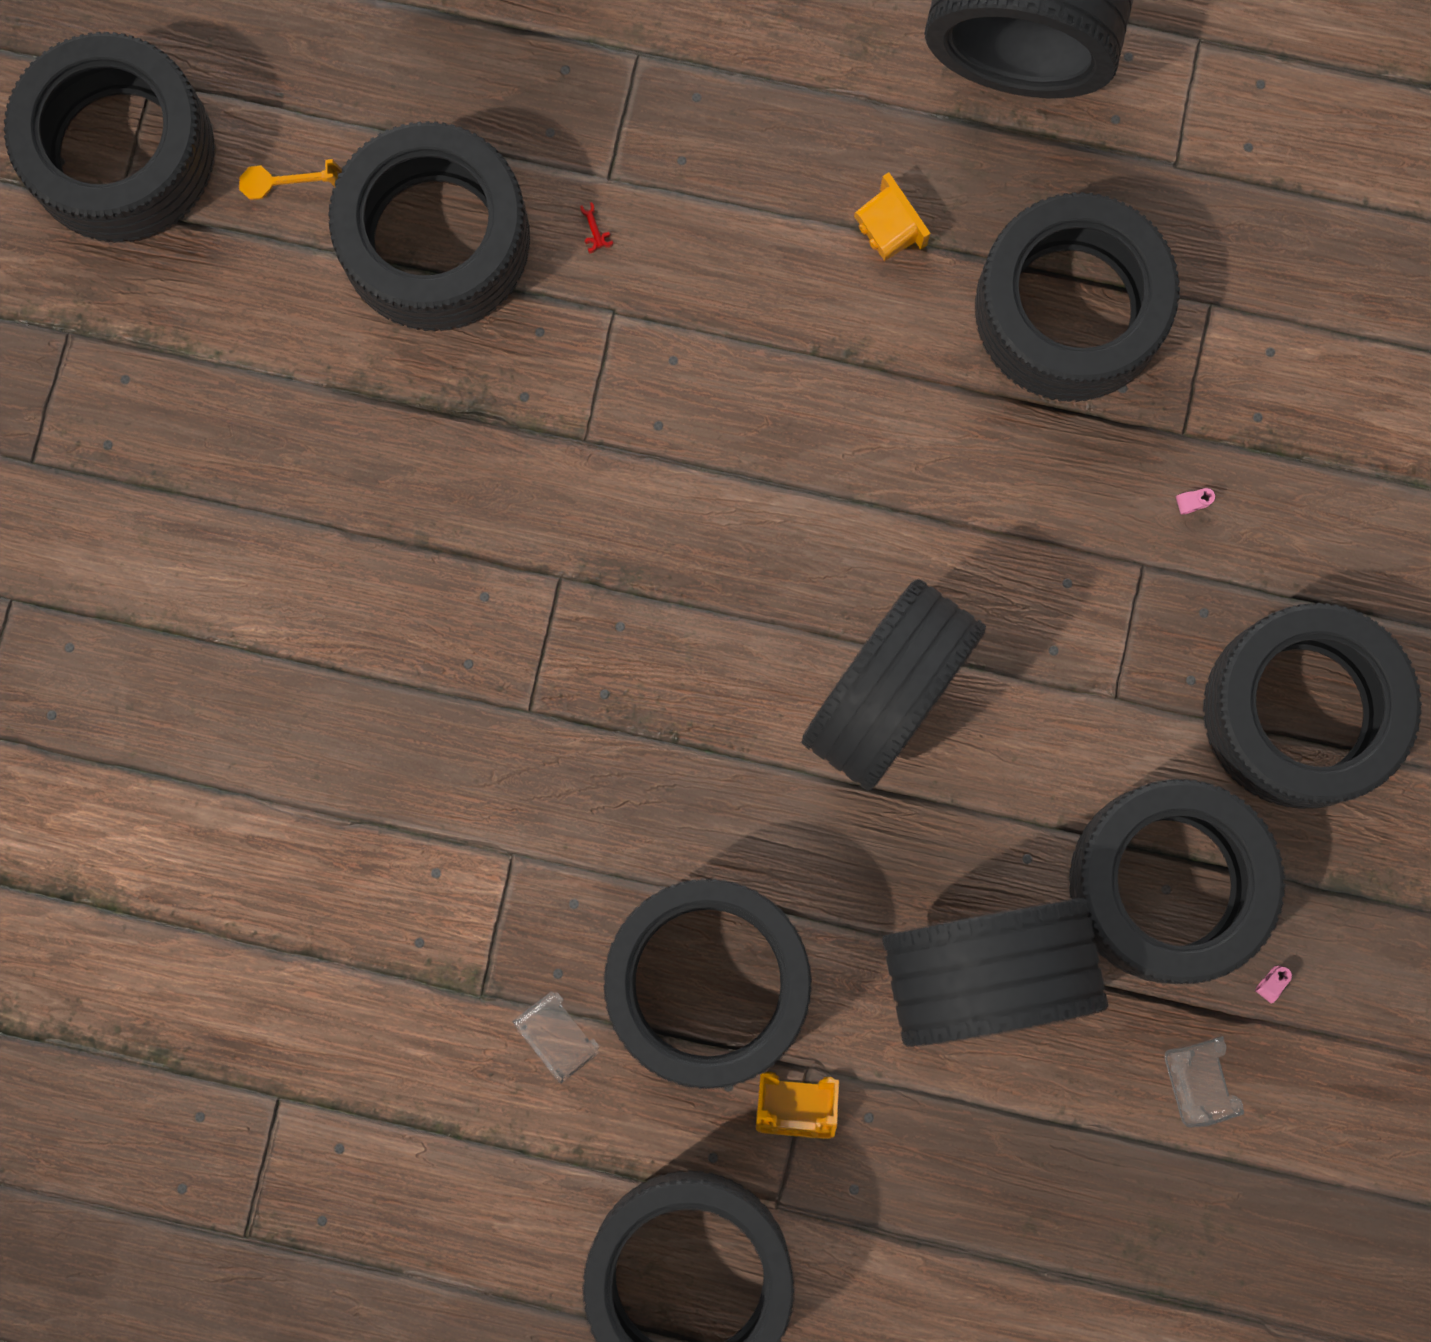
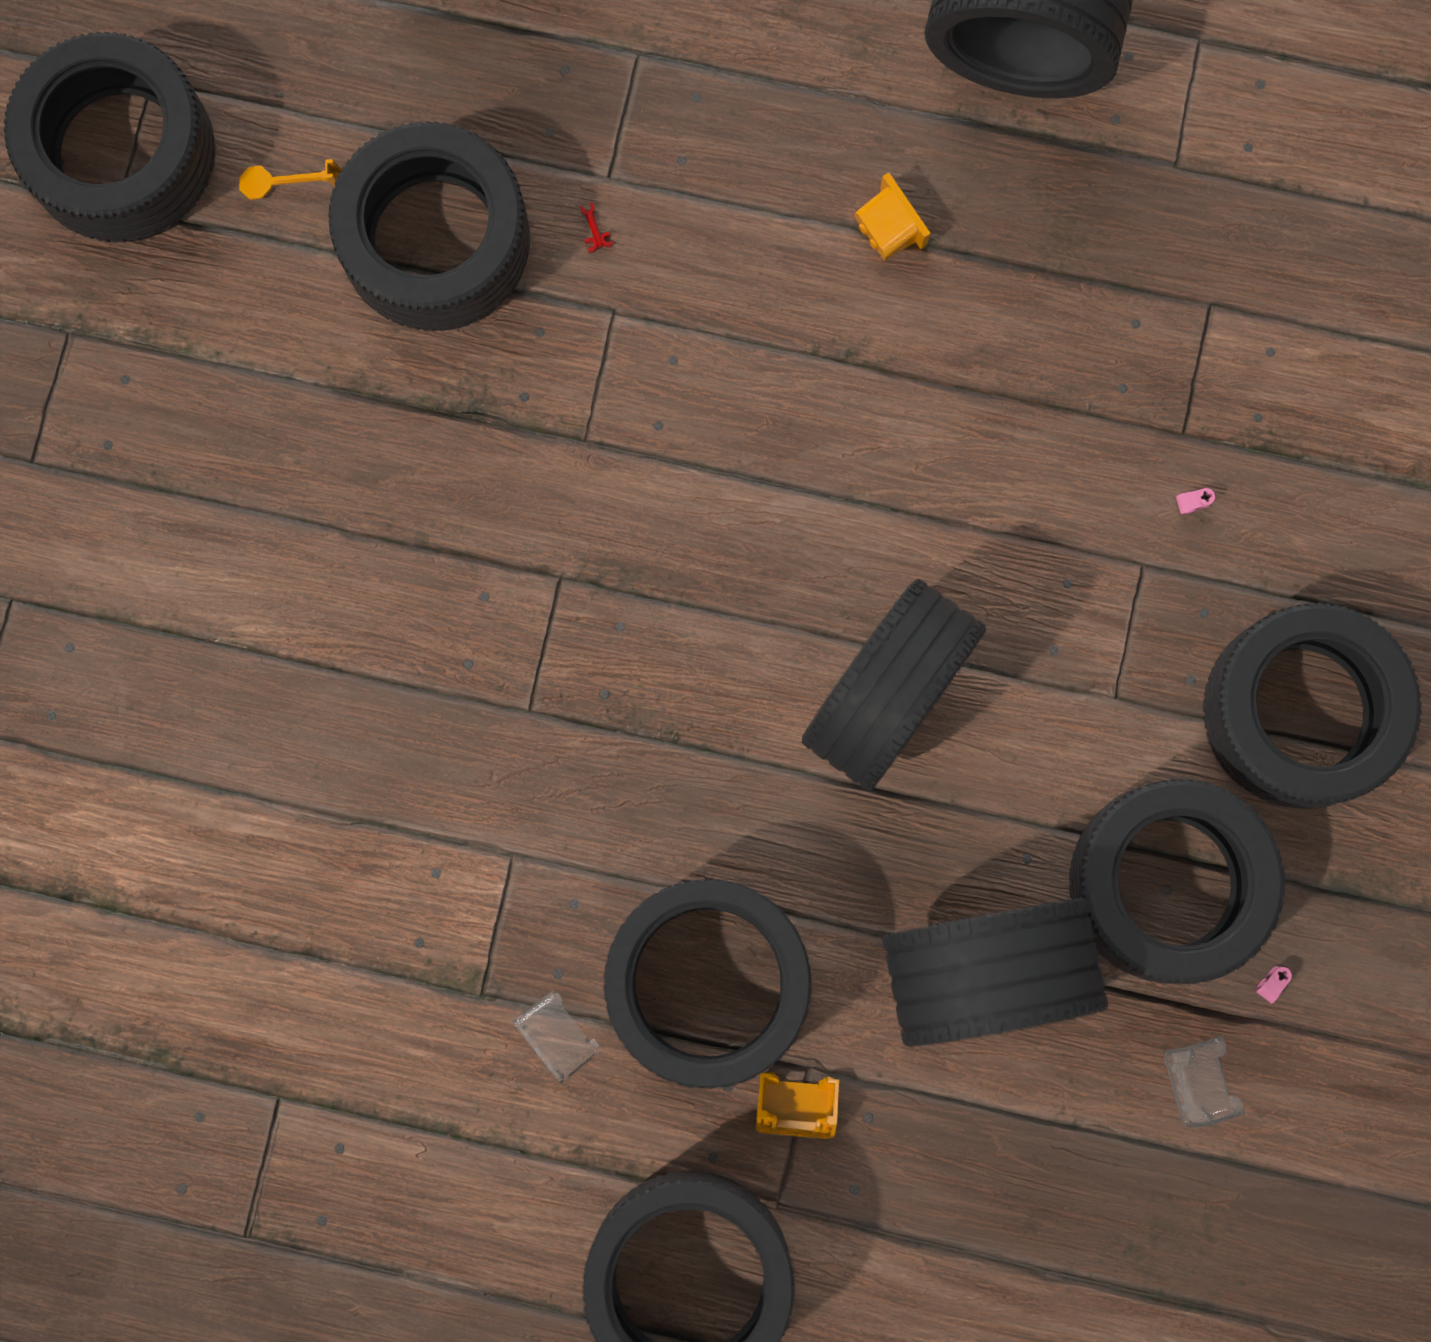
(1100, 229): black tyre -> none

